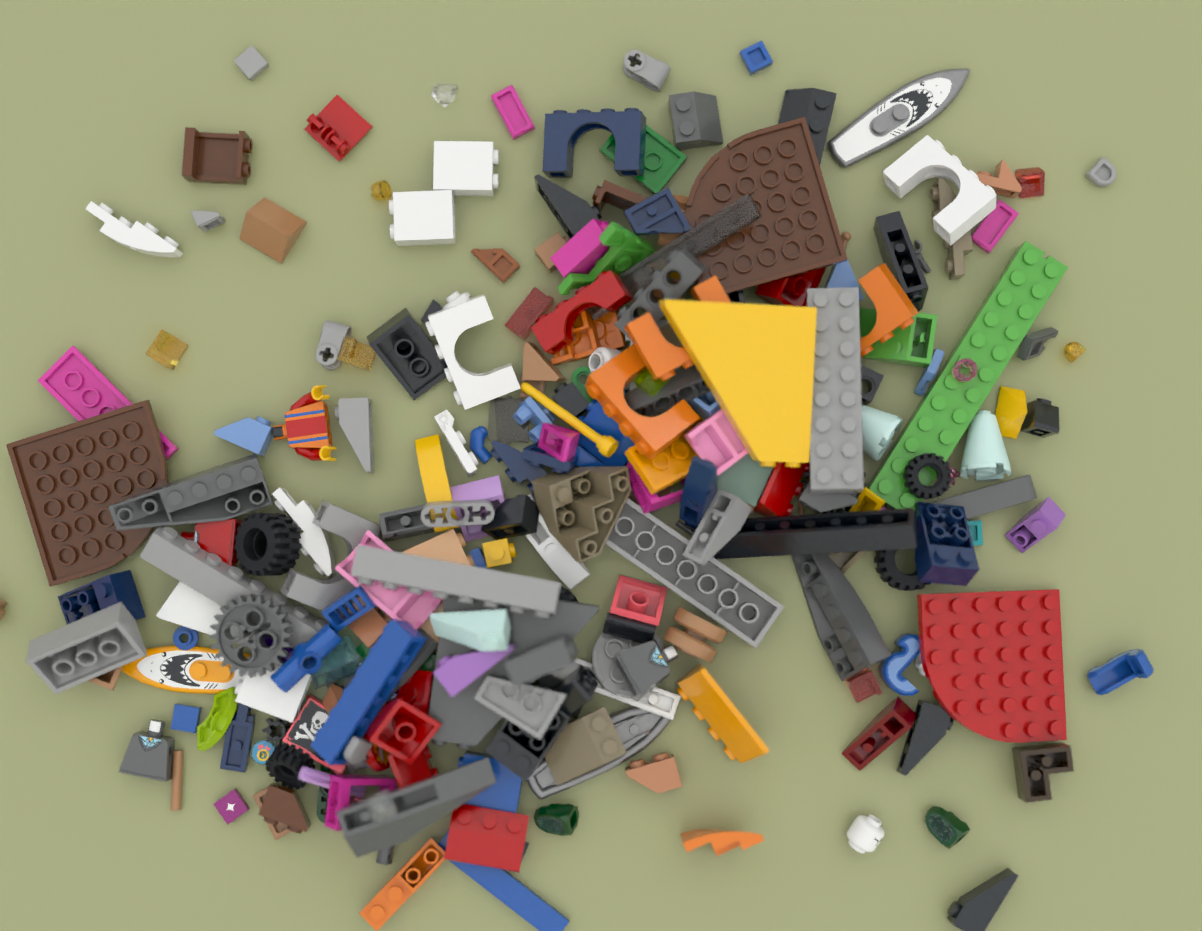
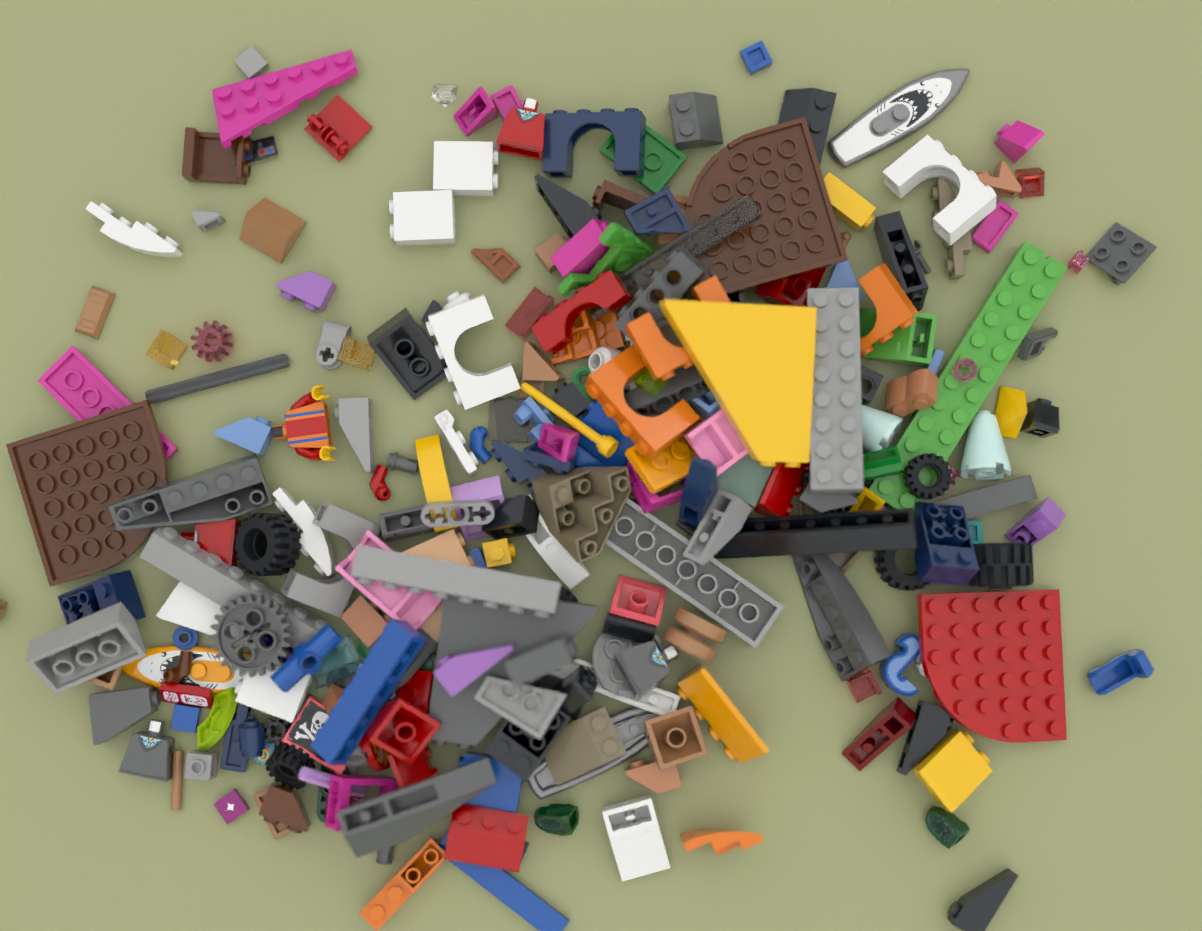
(94, 312): none -> medium nougat tile
(119, 710): none -> dark grey slope
(181, 670): none -> reddish brown arm
(186, 695): none -> red tile
(201, 765): none -> light grey brick
(215, 349): none -> clear pink gear
(217, 378): none -> dark grey axle
(251, 738): none -> dark blue brick
(262, 149): none -> black sticker
(275, 94): none -> dark pink wing
(309, 288): none -> medium lavender slope
(336, 619): blue slope -> none
(357, 749): light grey tile -> none
(378, 484): none -> red arm
(380, 806): clear slope -> none
(381, 190): clear yellow hinge -> none
(402, 463): none -> dark grey pin
(475, 112): none -> dark pink slope
(476, 629): light aqua slope -> none
(523, 132): none -> torso
(635, 837): none -> white slope
(648, 72): light grey piece -> none
(675, 738): none -> medium nougat slope
(848, 204): none -> yellow brick
(865, 833): white head -> none
(881, 463): none -> green piece
(911, 392): none -> nougat brick
(953, 769): none -> yellow slope
(1003, 565): none -> black wheel
(1017, 139): none -> dark pink slope
(1035, 764): dark brown brick -> none
(1073, 351): clear yellow hinge -> none
(1078, 261): none -> clear pink bush
(1102, 173): light grey tile -> none
(1120, 253): none -> dark grey hinge

